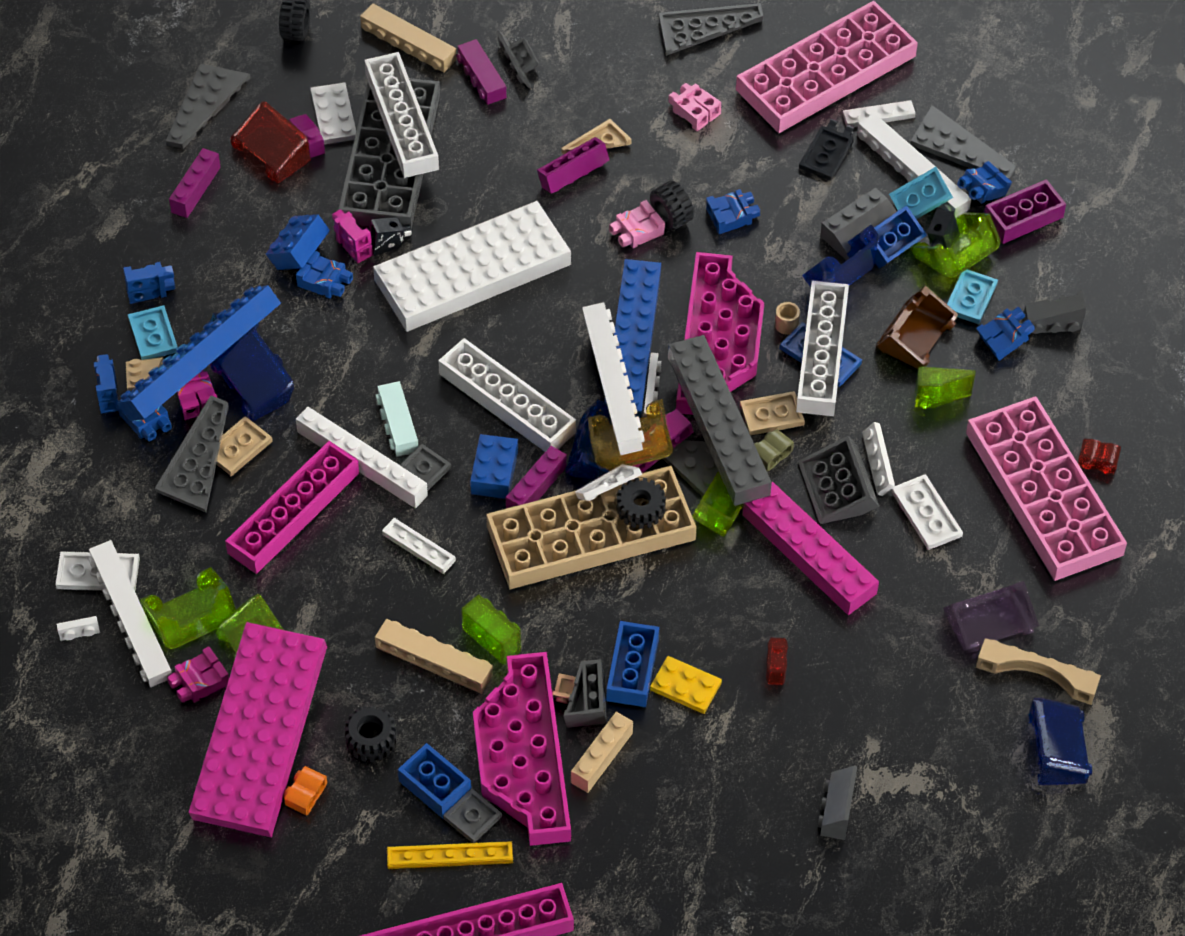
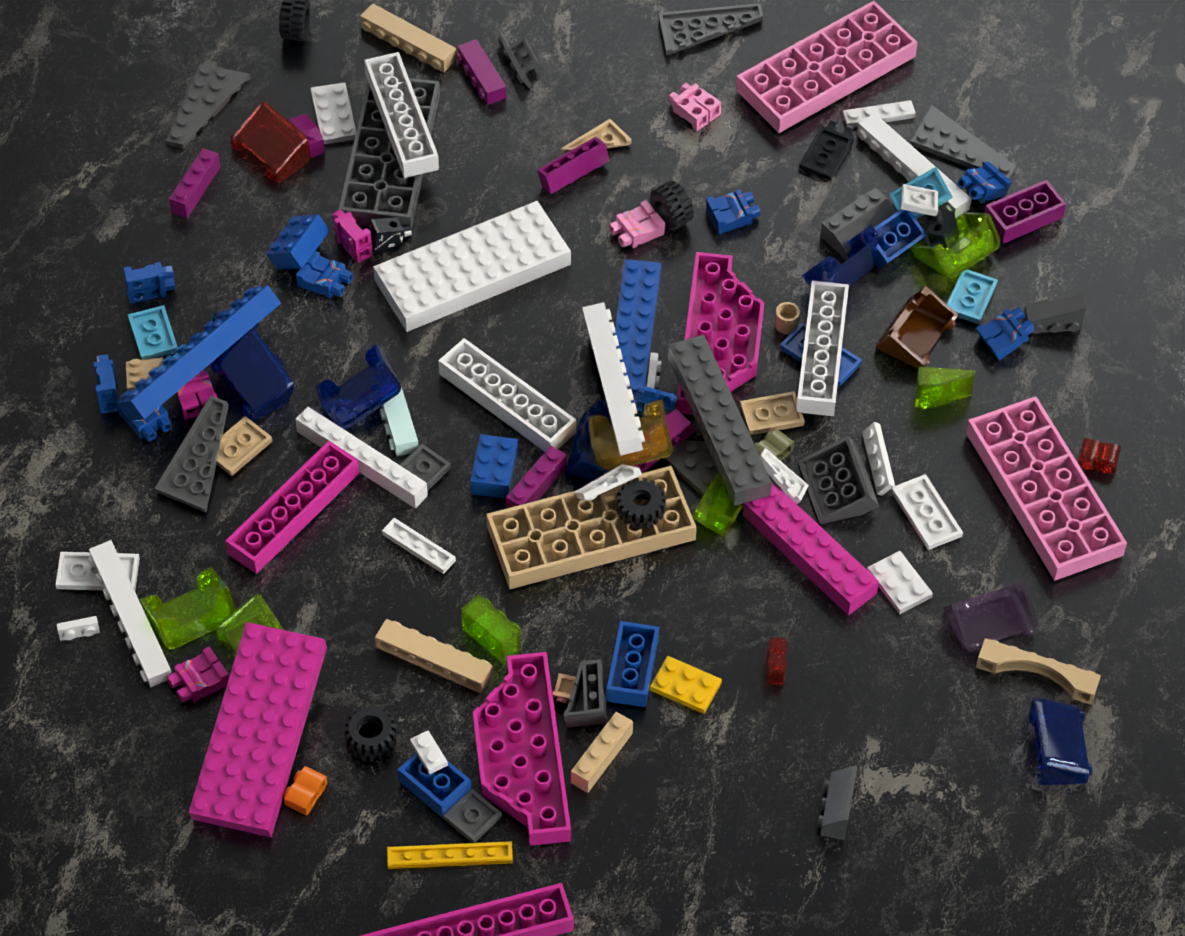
(362, 392): none -> clear blue windscreen
(428, 752): none -> white plate
(649, 394): none -> blue hinge
(785, 478): none -> white wing
(900, 582): none -> white plate
(919, 200): none -> white tile

